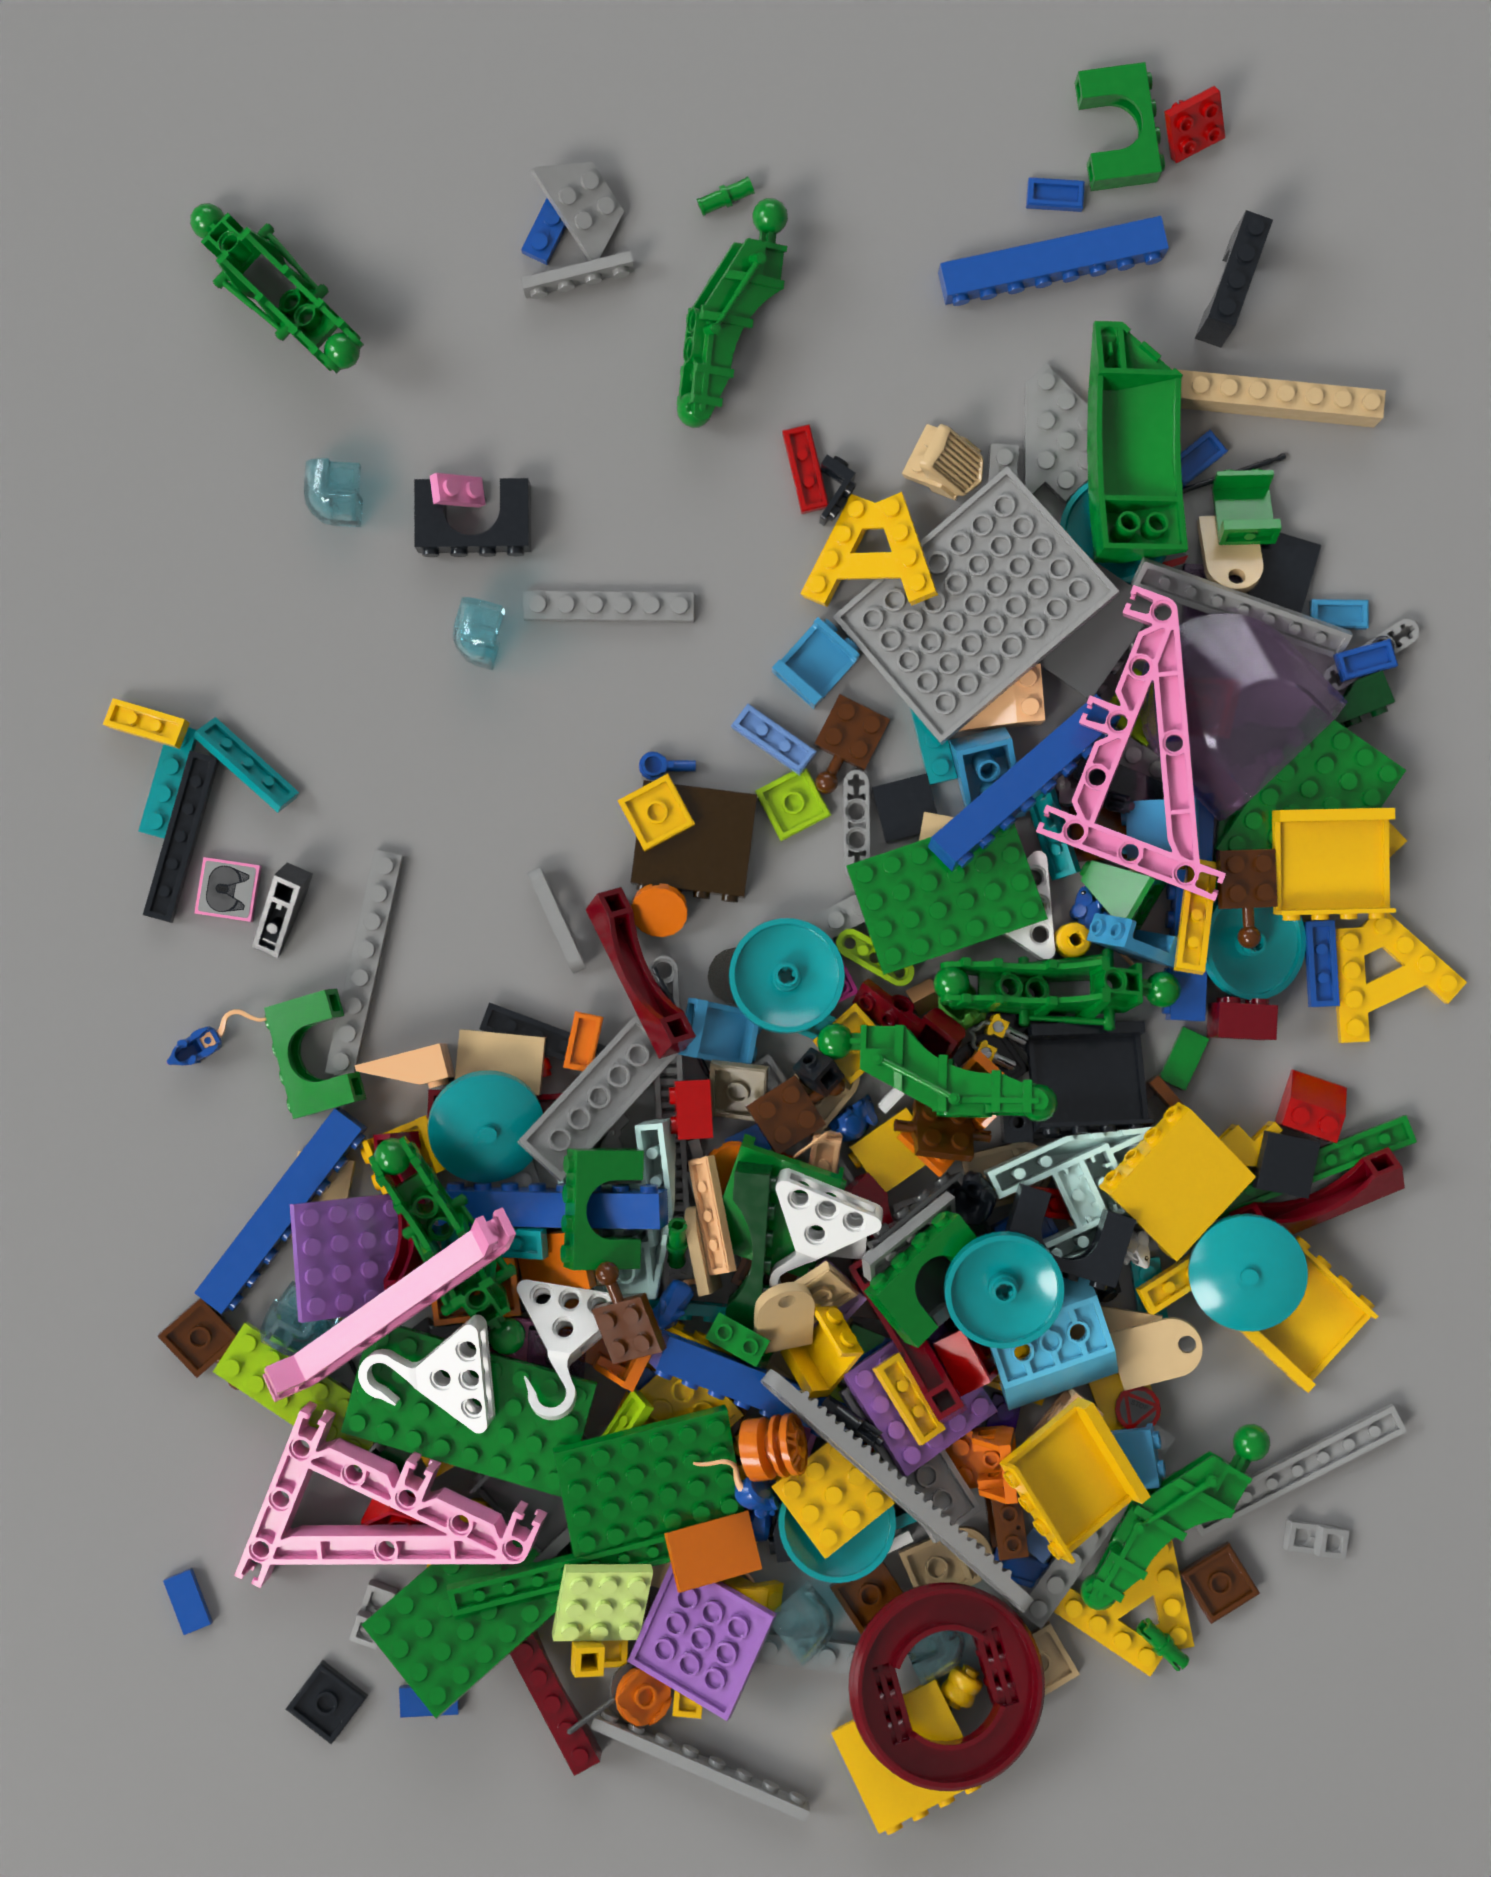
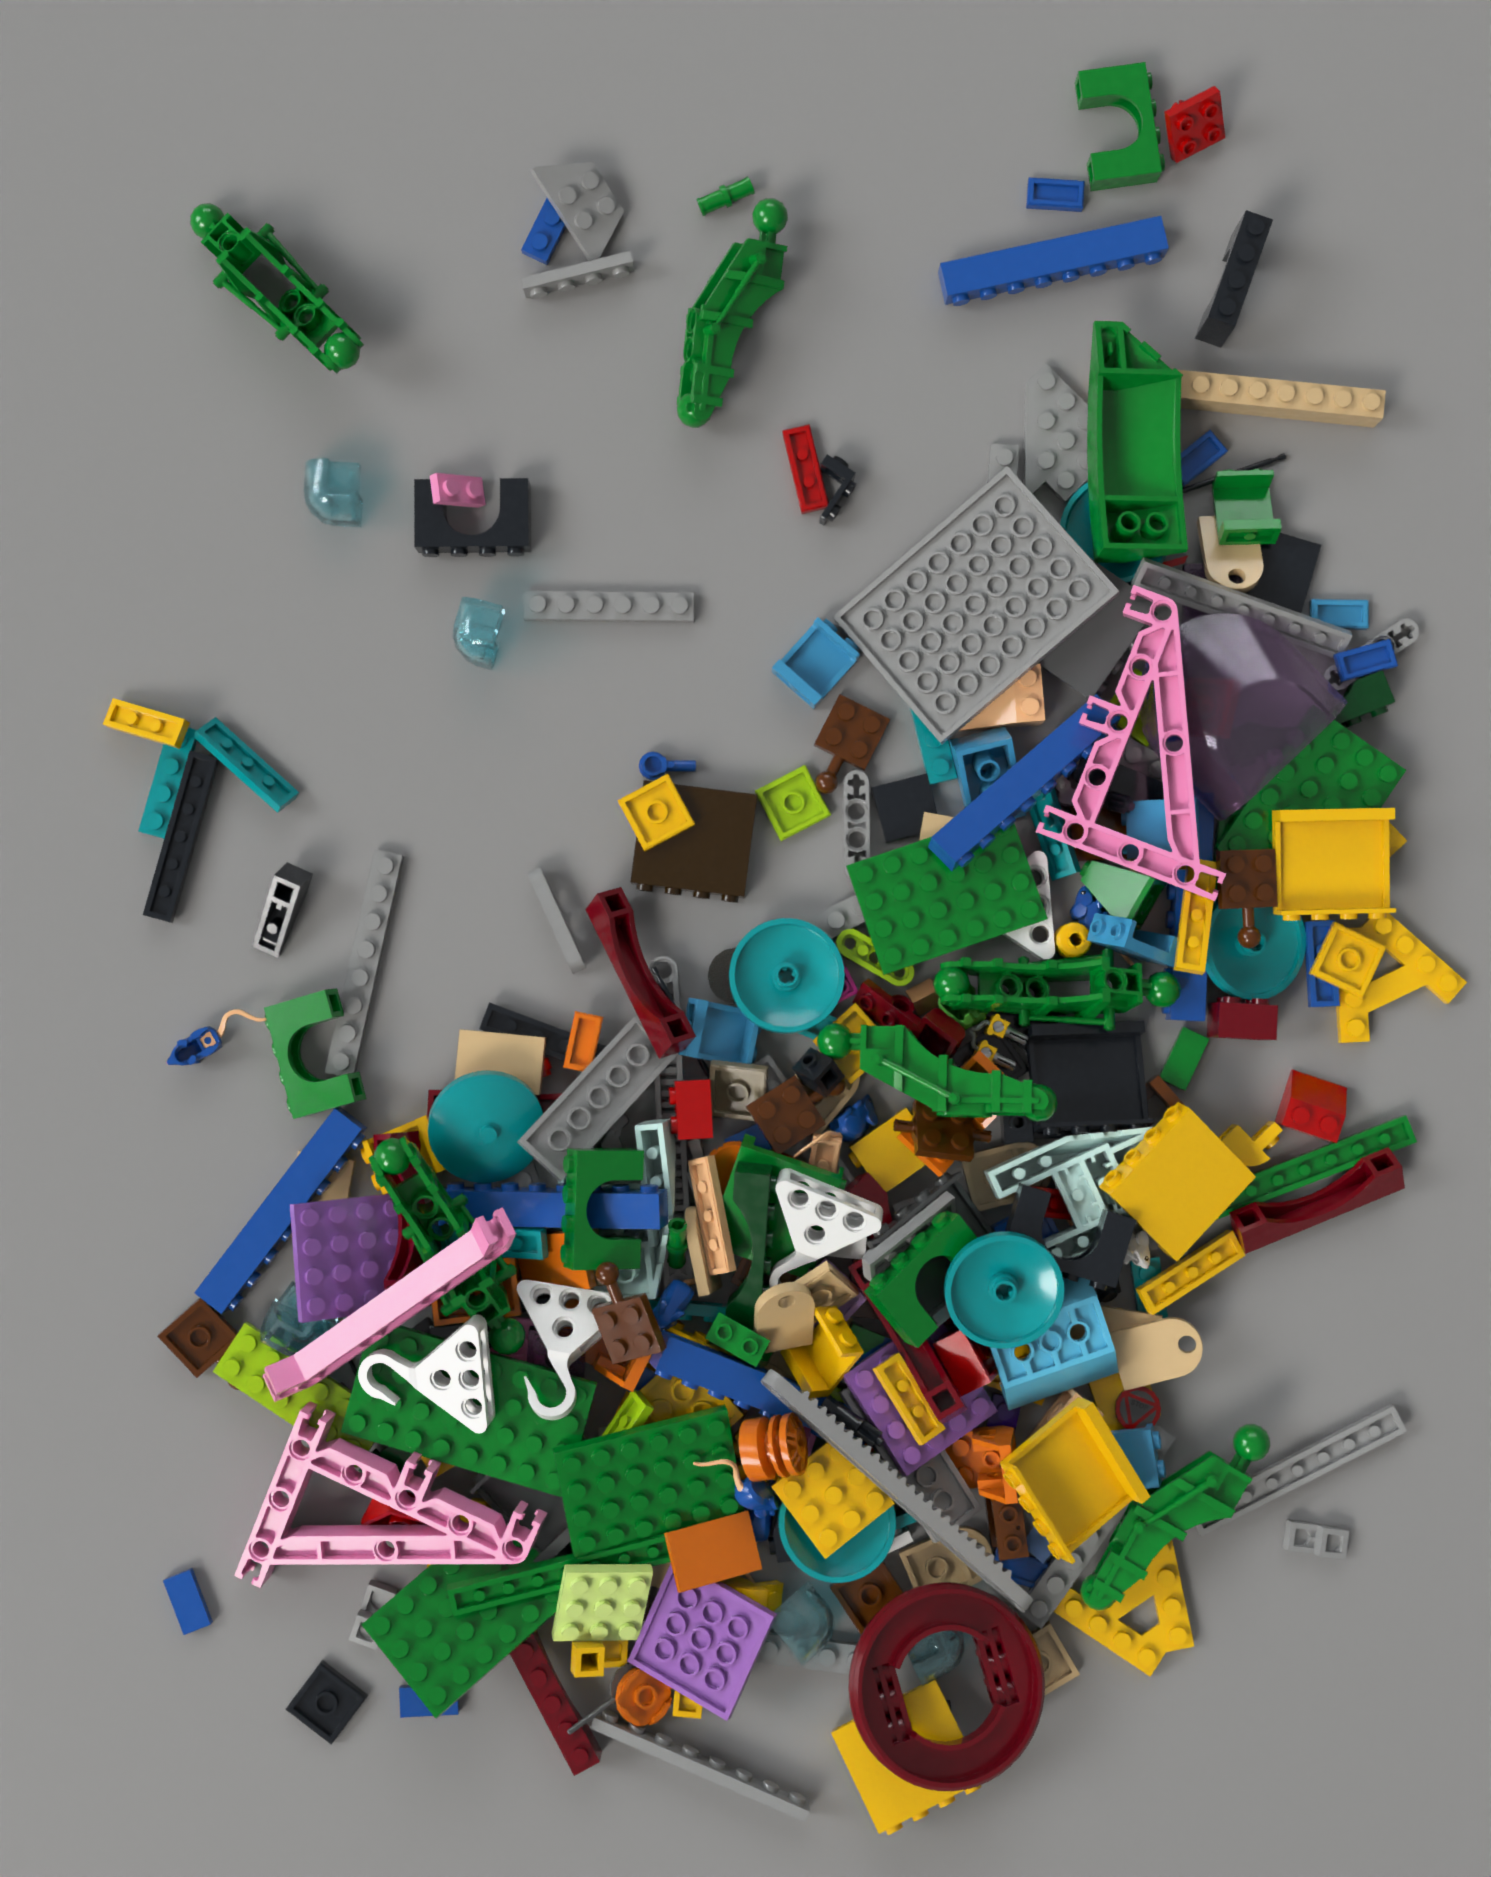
(228, 889): tile -> none
(421, 1066): light nougat slope -> none
(659, 910): orange tile -> none
(773, 739): medium blue tile -> none
(841, 562): yellow plate -> none
(889, 1100): white tile -> none
(945, 462): tan piece -> none
(961, 1687): yellow piece -> none
(974, 1198): black hair -> none
(1162, 1644): green pin -> none
(1219, 1582): reddish brown plate -> none
(1247, 1272): teal dish -> none
(1286, 1164): black tile -> none
(1318, 1326): yellow panel -> none
(1347, 959): none -> yellow tile

